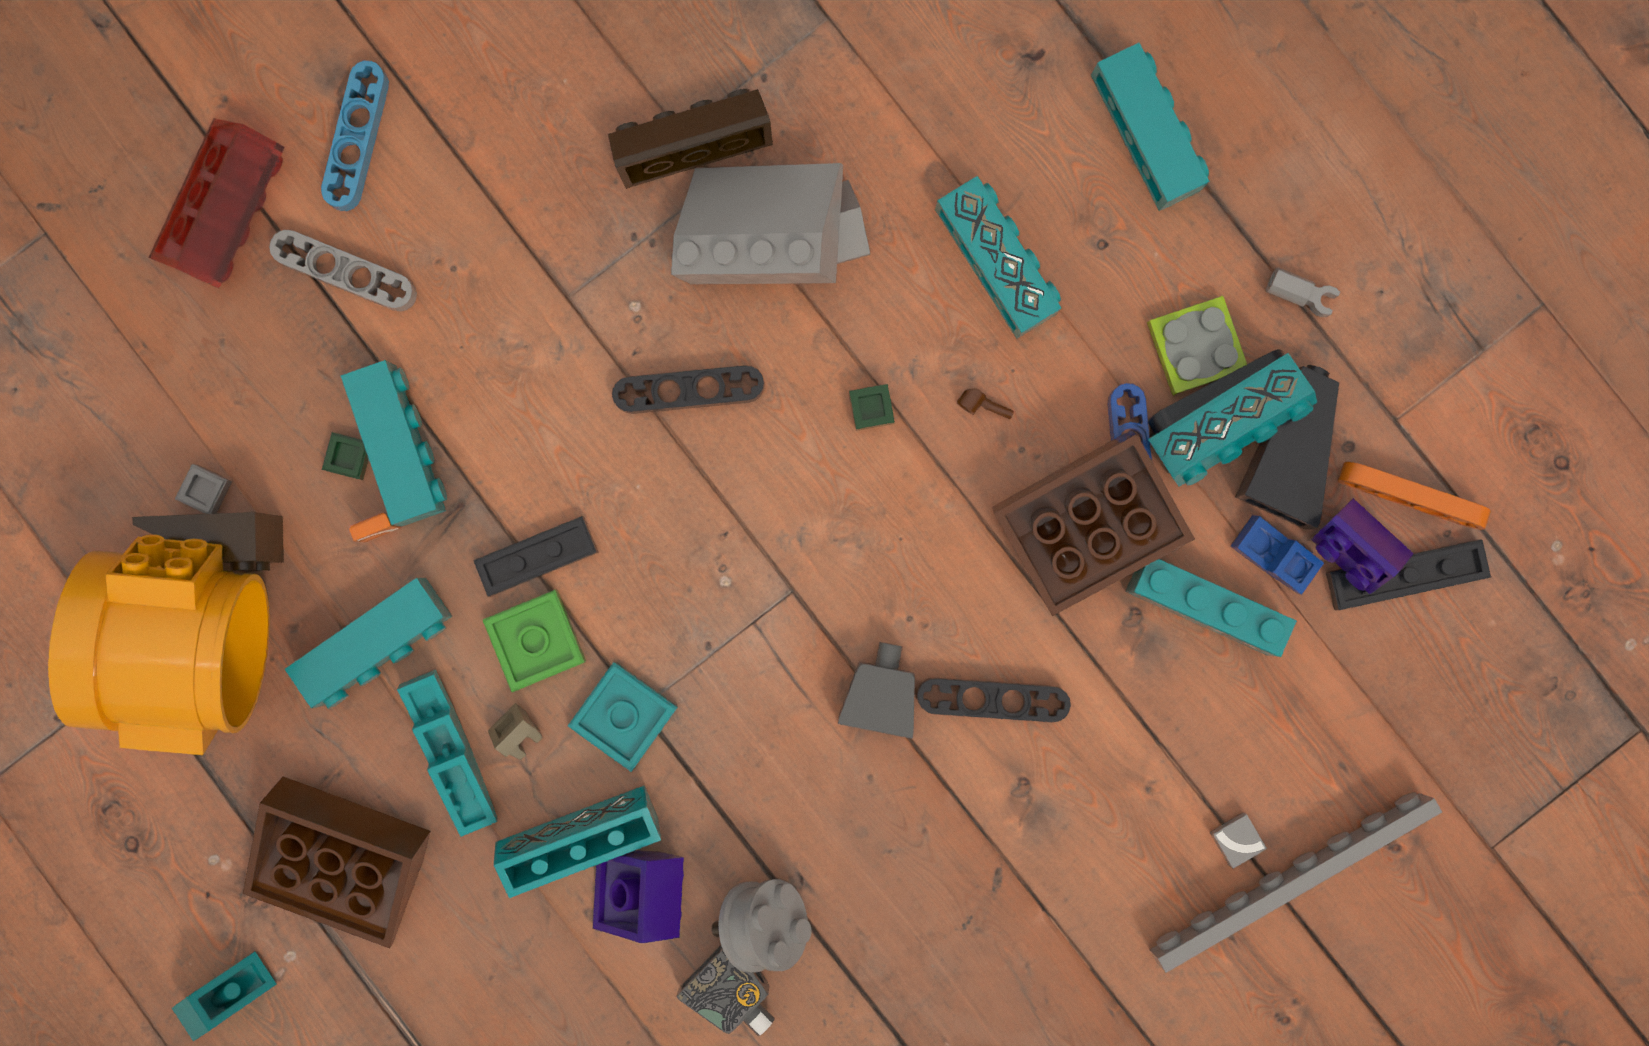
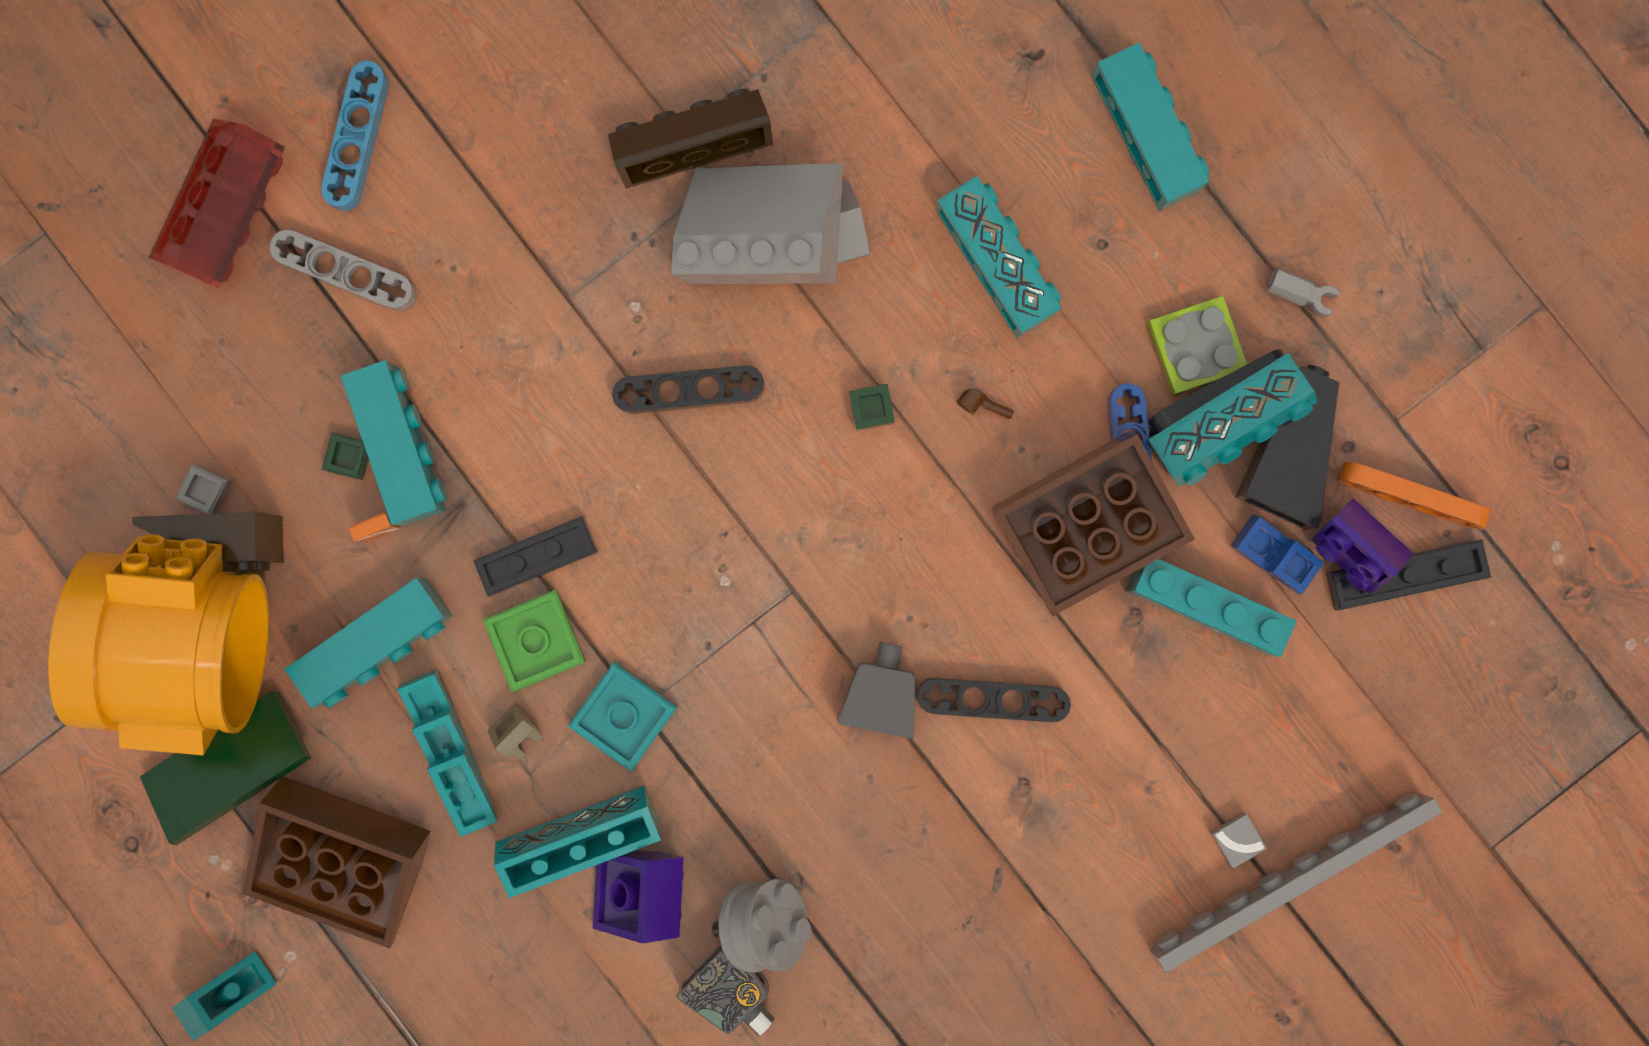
(199, 789): none -> dark green tile

